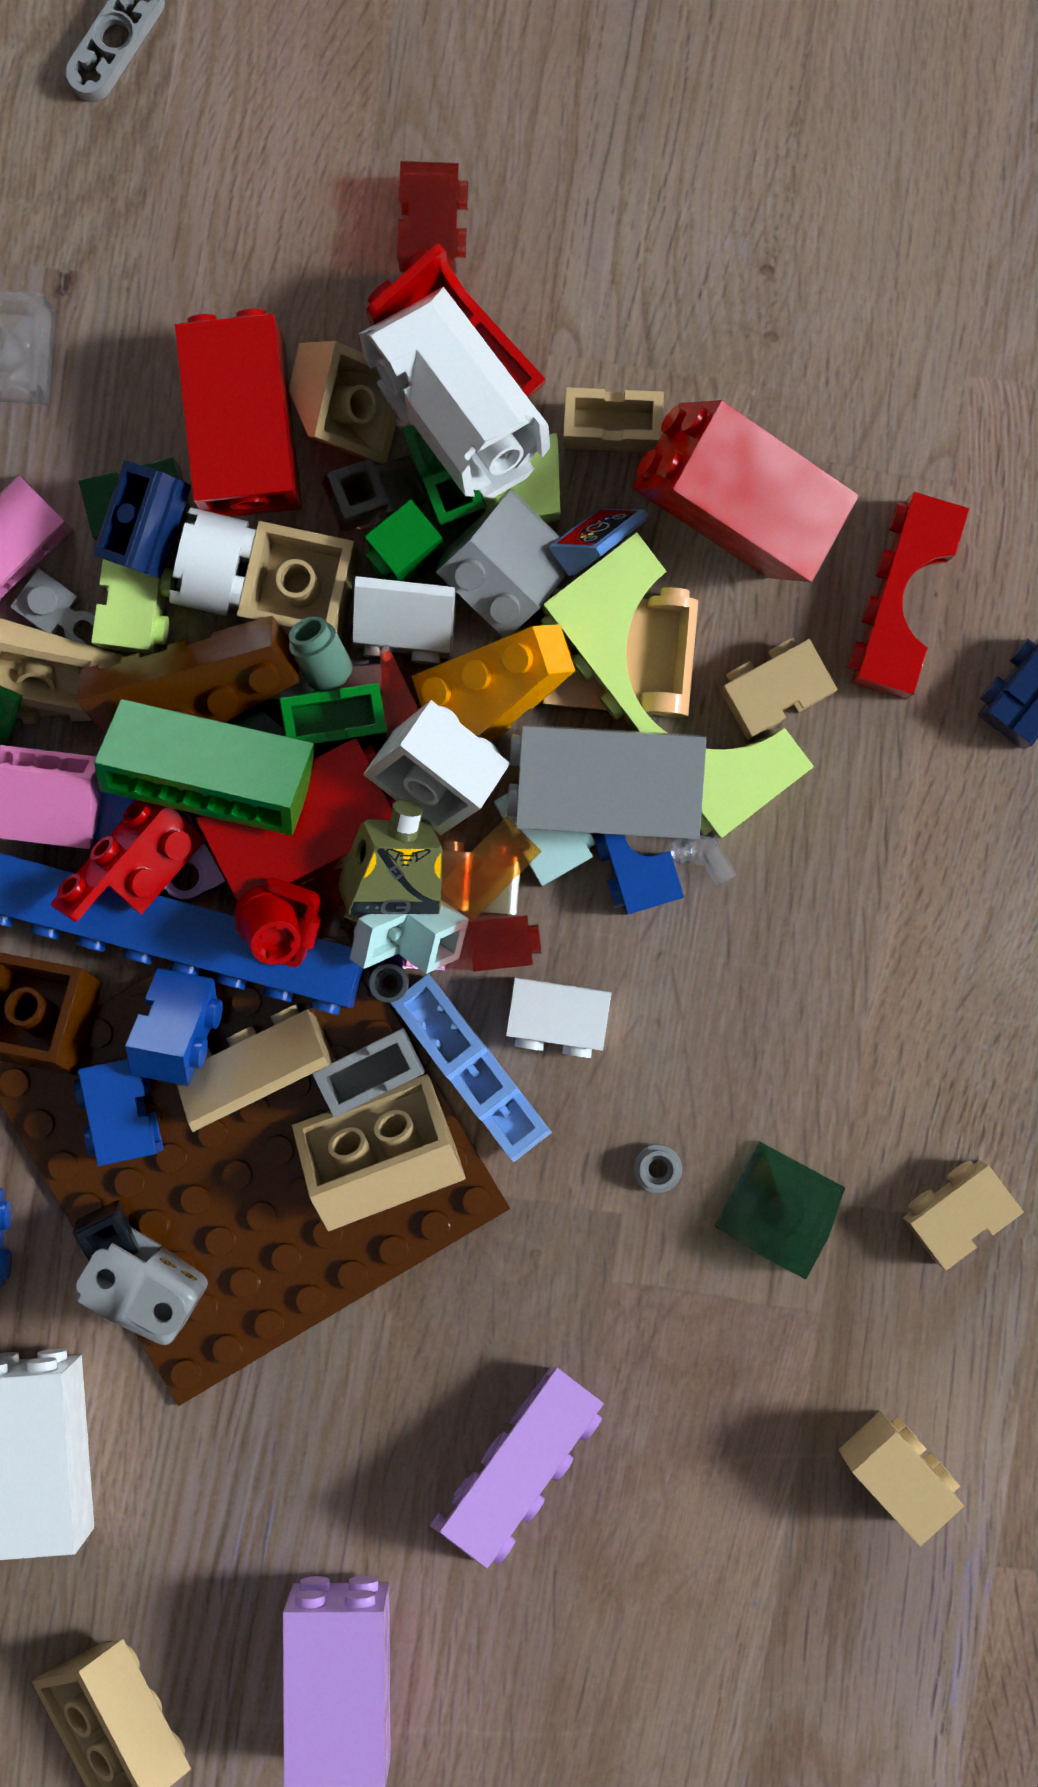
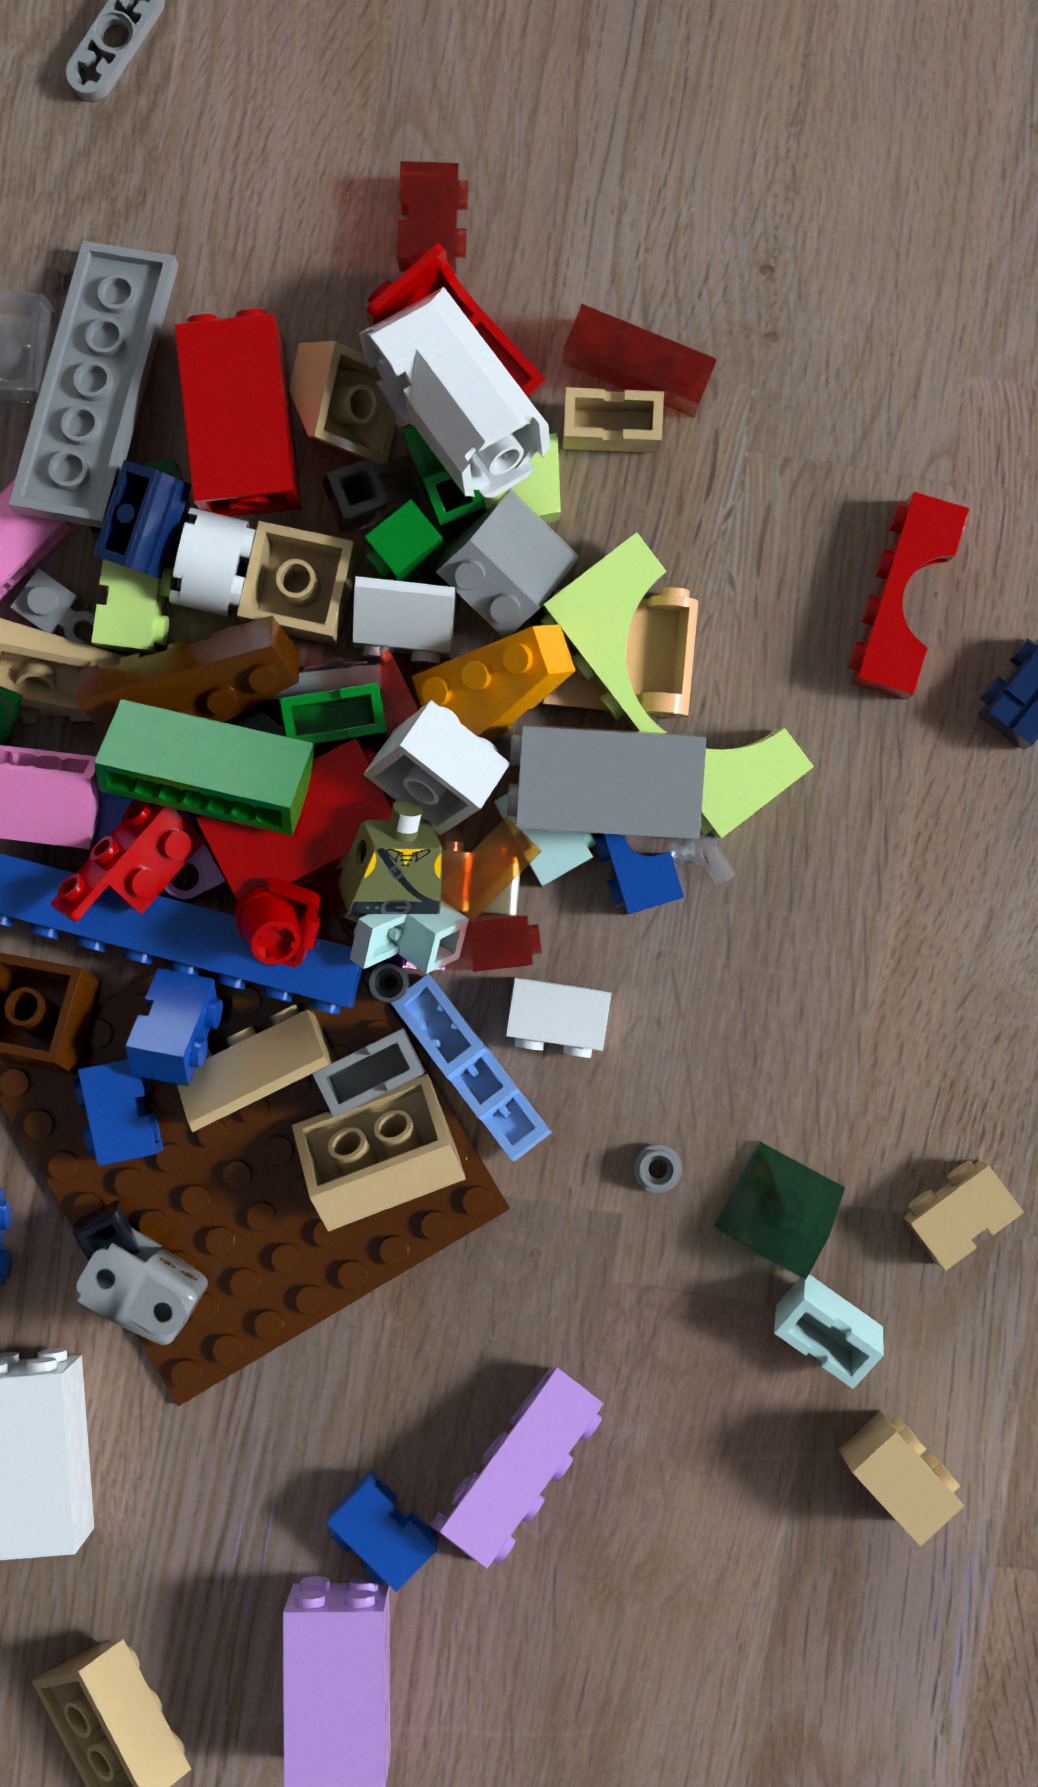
(93, 383): none -> light grey plate
(320, 654): sand green brick -> none
(380, 1534): none -> blue brick
(595, 537): slope -> none
(638, 359): none -> clear red brick
(744, 490): brick -> none
(788, 679): tan brick -> none
(829, 1329): none -> light aqua brick

